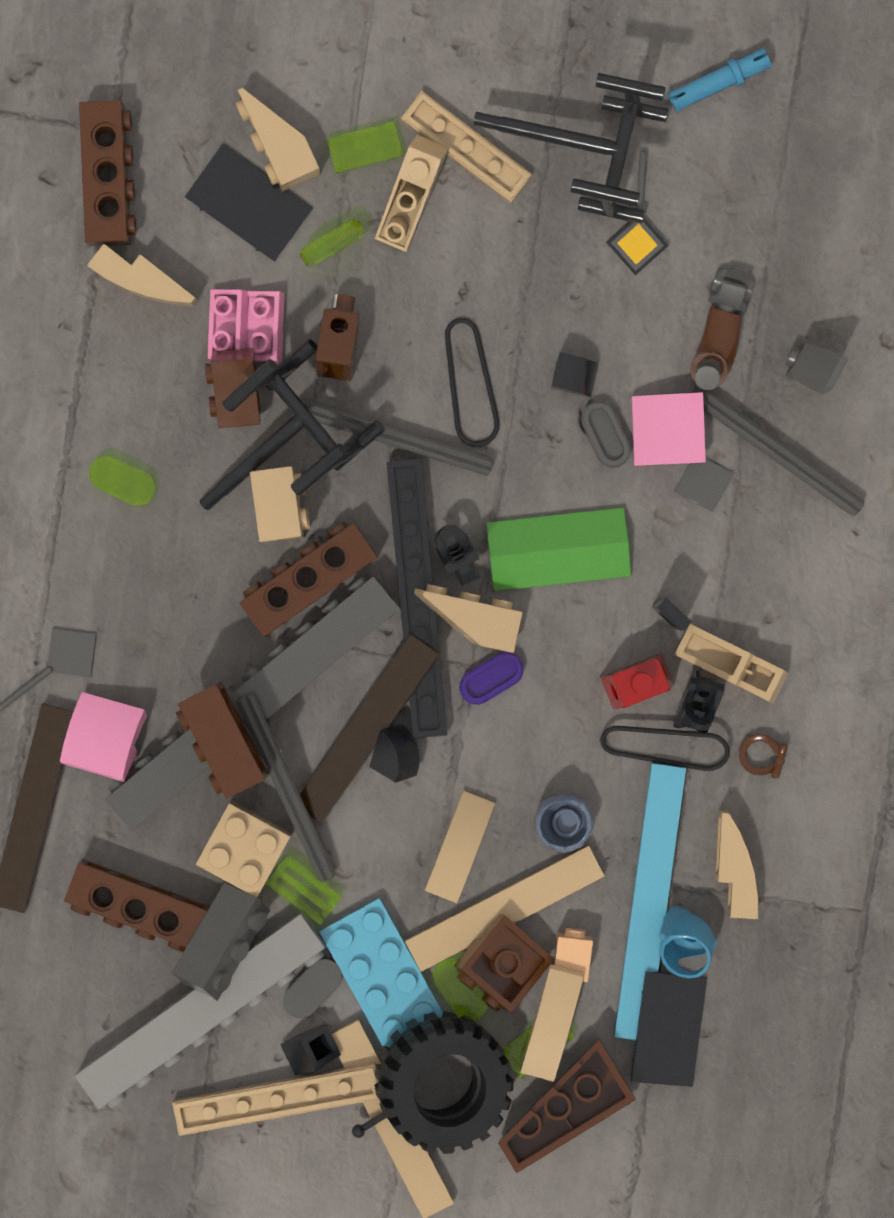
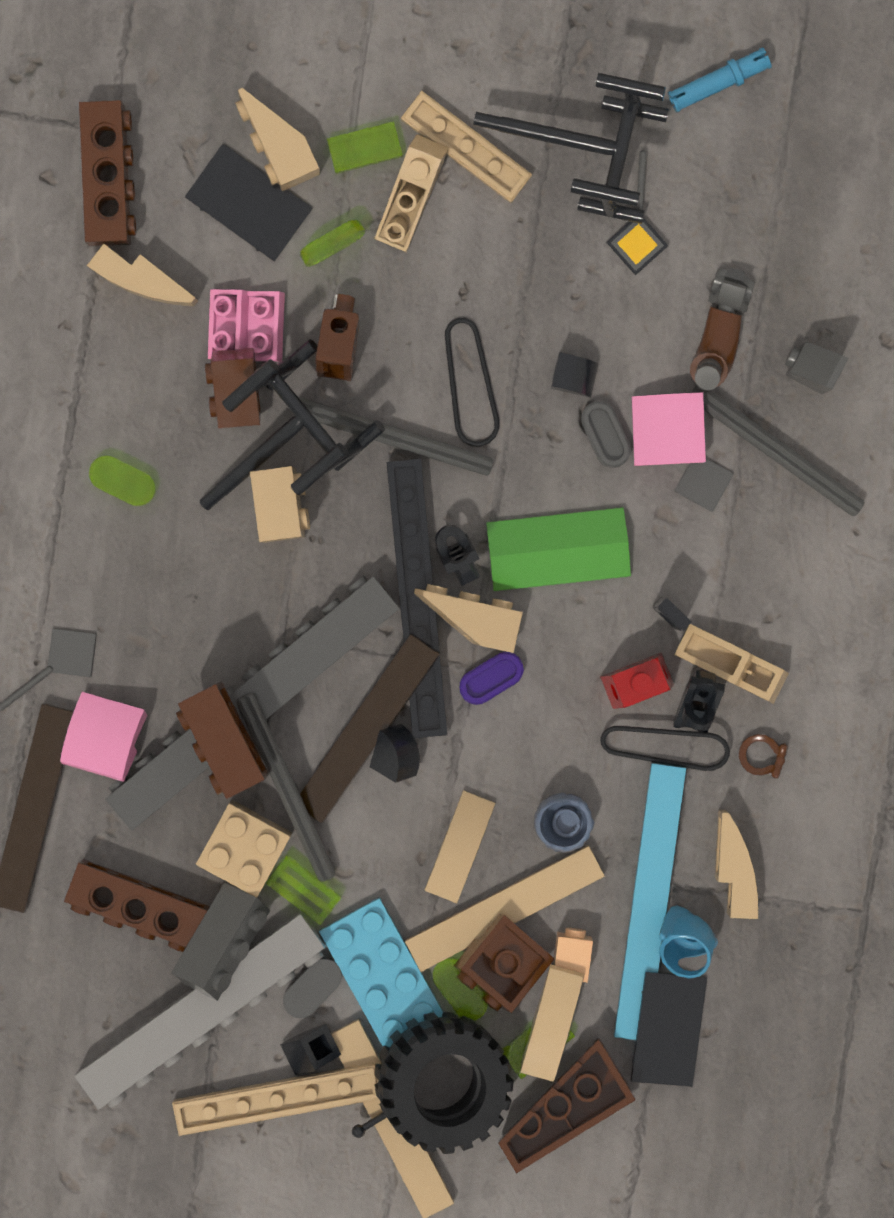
(269, 617): reddish brown brick -> none

